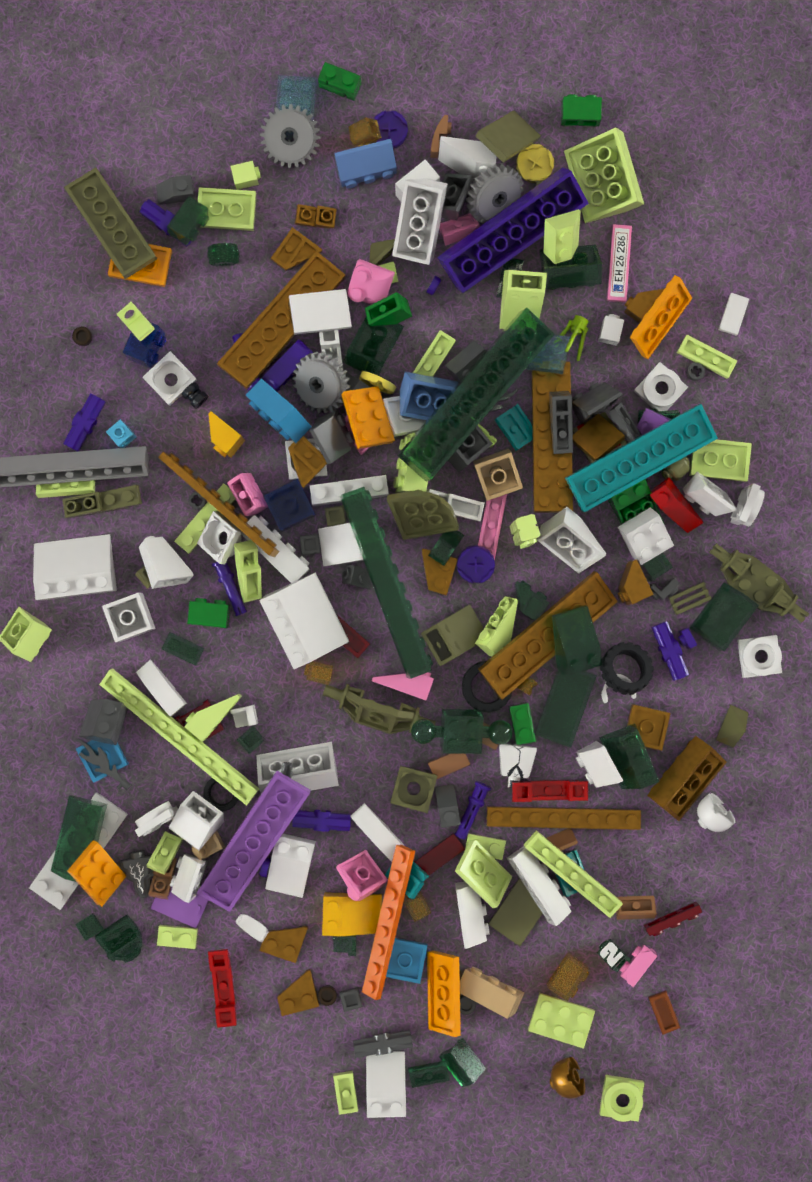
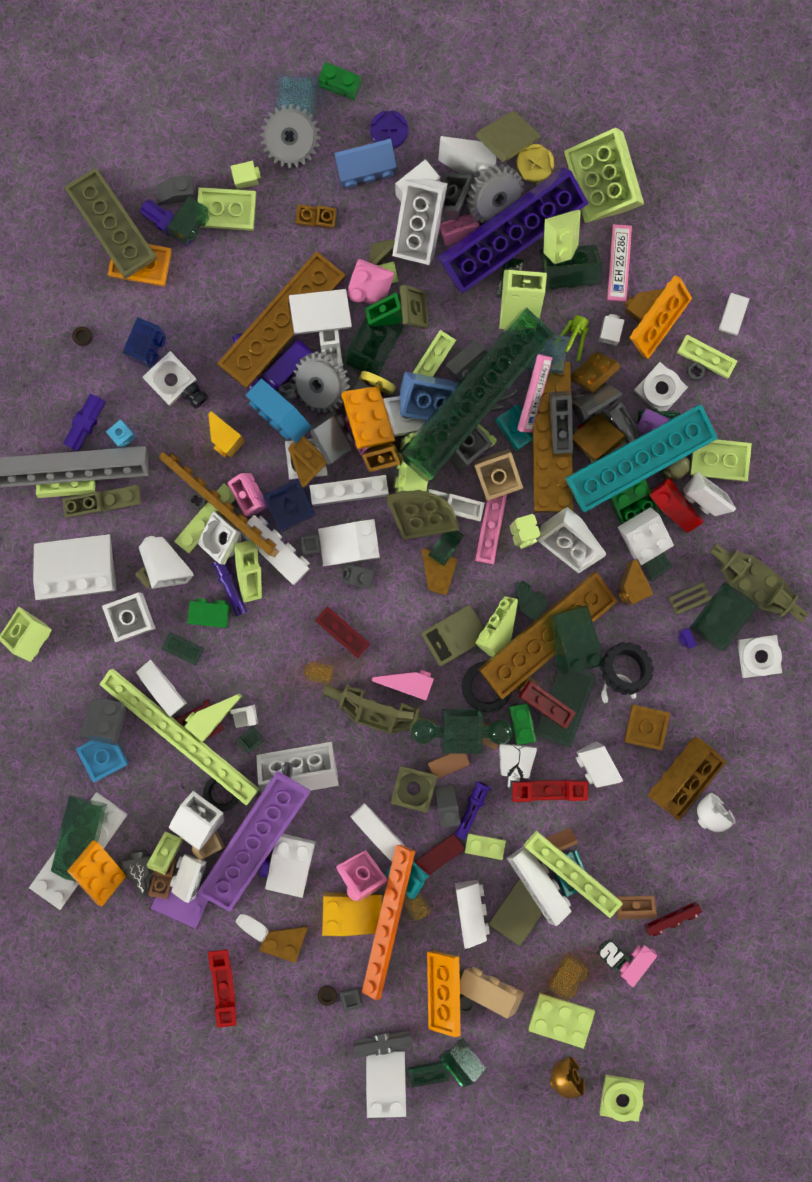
(89, 926): clear green plate -> none
(102, 761): dark grey piece -> none
(121, 940): clear green slope -> none
(137, 323): yellowish green bracket -> none
(155, 818): white piece -> none
(177, 936): yellowish green plate -> none
(223, 254): clear green gear -> none
(288, 391): none -> dark grey bush
(294, 250): pearl gold wing -> none
(299, 995): pearl gold wing -> none
(304, 620): white slope -> none
(322, 820): dark purple piece -> none
(335, 515): olive tile -> none
(345, 944): clear green panel -> none
(345, 1092): yellowish green plate -> none
(364, 132): clear yellow brick -> none
(381, 457): none -> pearl gold slope
(386, 583): clear green brick -> none
(407, 960): dark azure plate -> none
(414, 307): none -> olive tile
(433, 286): dark purple tile -> none
(442, 129): medium nougat slope -> none
(475, 564): dark purple tile -> none
(483, 873): yellowish green plate -> none
(534, 393): none -> bright pink tile
(547, 704): none -> dark red plate
(563, 818): pearl gold plate -> none
(581, 110): green brick -> none
(594, 372): none -> pearl gold plate
(630, 758): clear green slope -> none
(664, 1012): dark orange tile -> none
(668, 590): dark grey bracket -> none
(670, 650): dark purple piece -> none
(733, 726): olive slope -> none
(748, 506): white piece -> none

